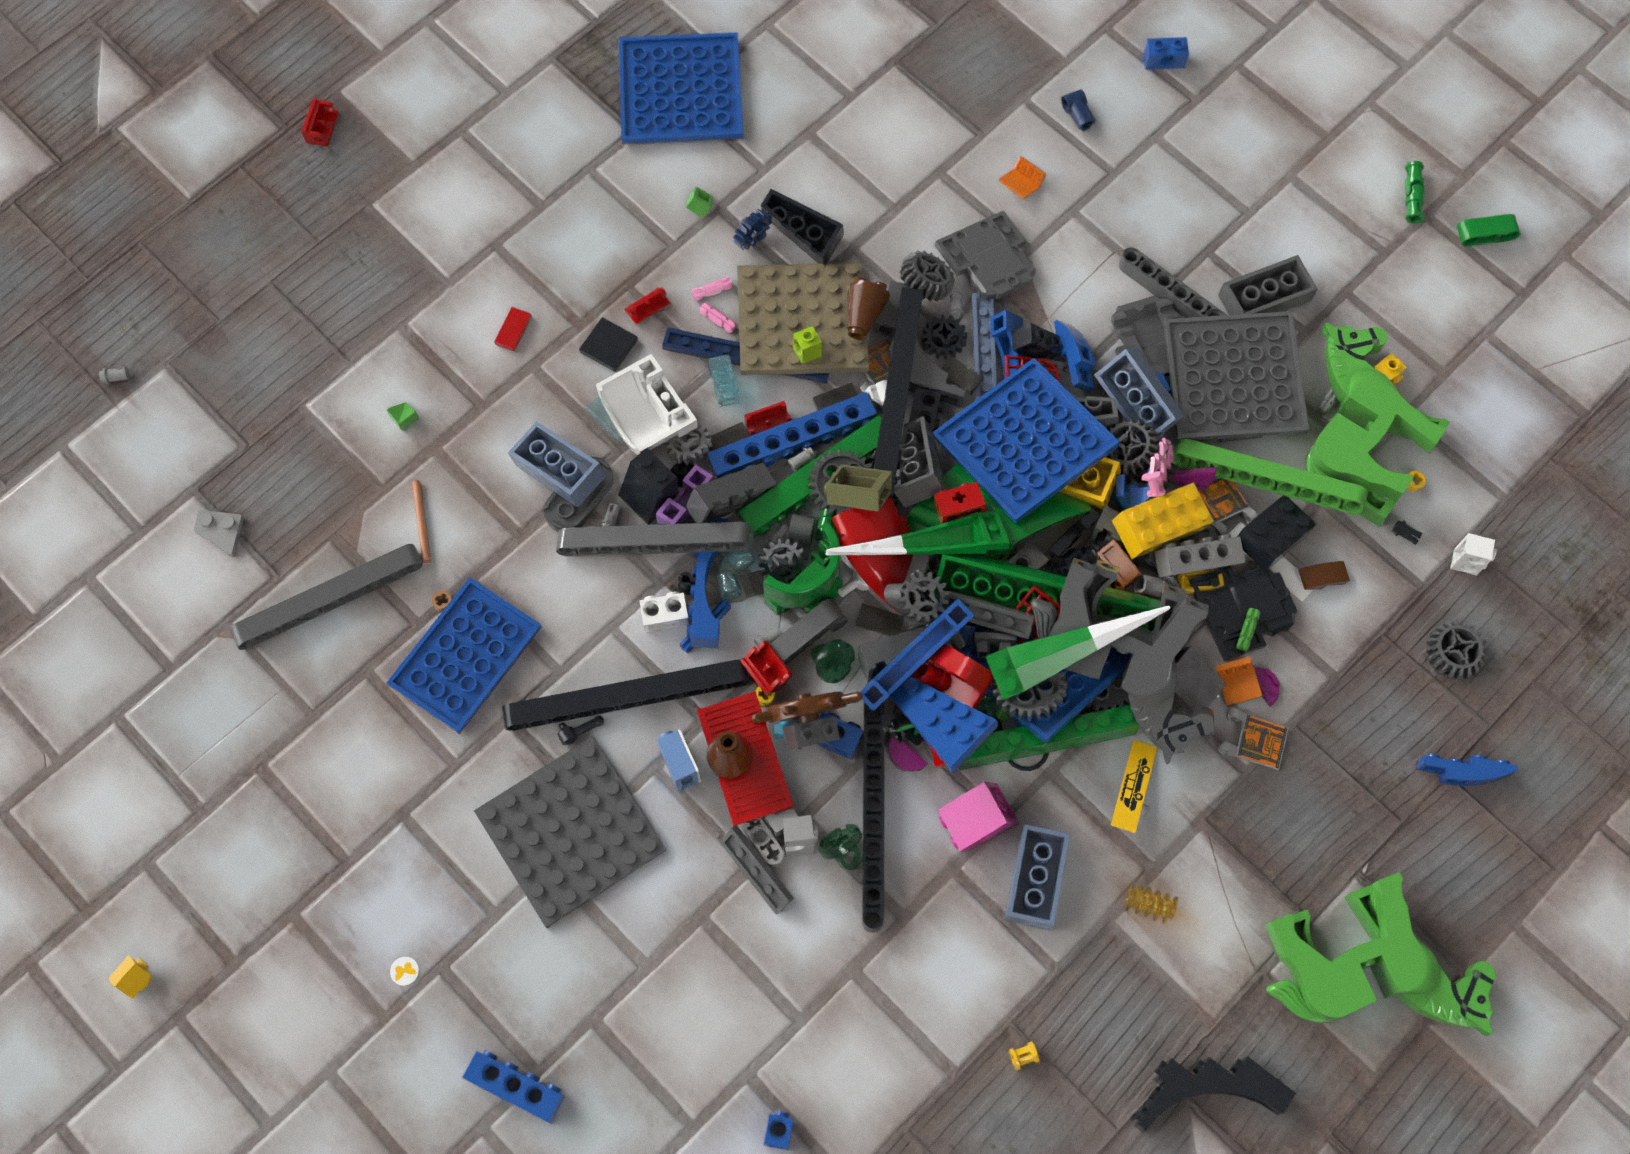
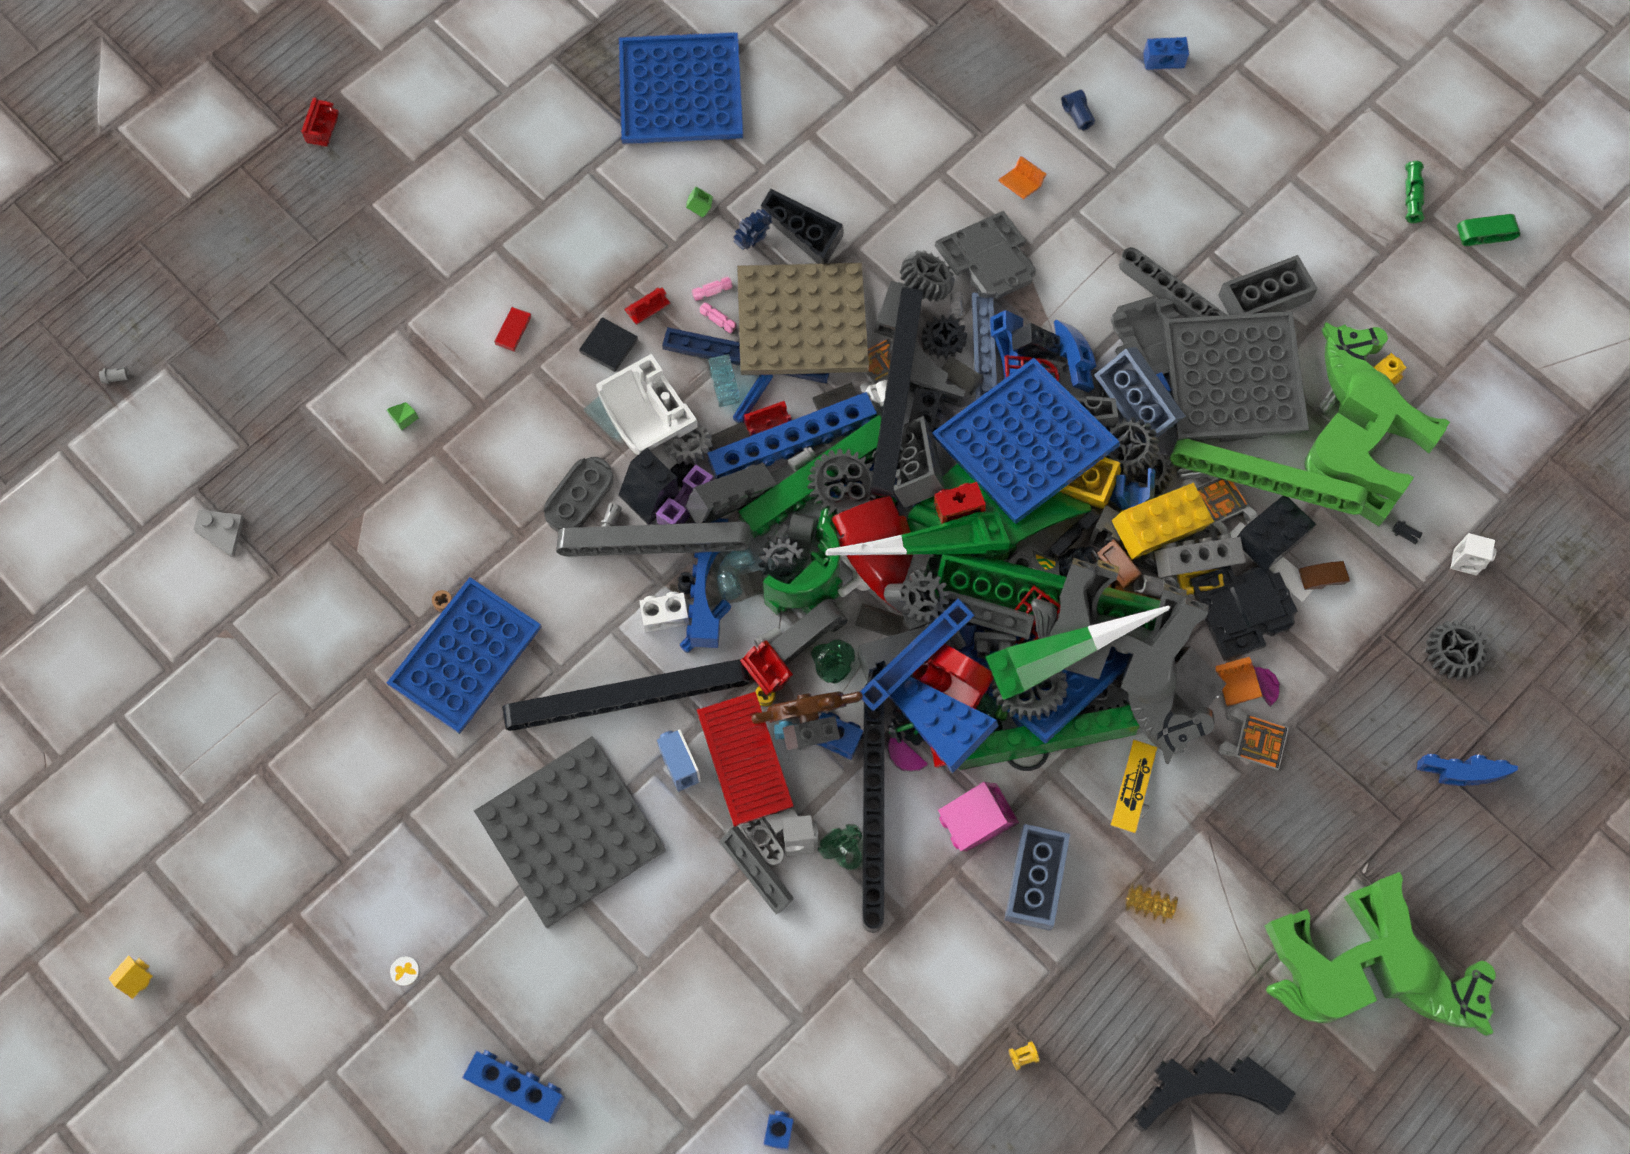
(326, 596): dark grey beam -> none
(421, 522): nougat bar -> none
(557, 464): sand blue brick -> none
(569, 734): black piece -> none
(729, 755): reddish brown cone -> none
(752, 397): none -> blue axle
(807, 345): lime brick -> none
(859, 487): olive window -> none
(864, 306): reddish brown cone -> none
(1044, 563): none -> dark grey sticker
(1160, 461): bright pink piece -> none
(1200, 477): magenta tile -> none
(1248, 629): bright green axle -> none
(1418, 477): yellow bush -> none

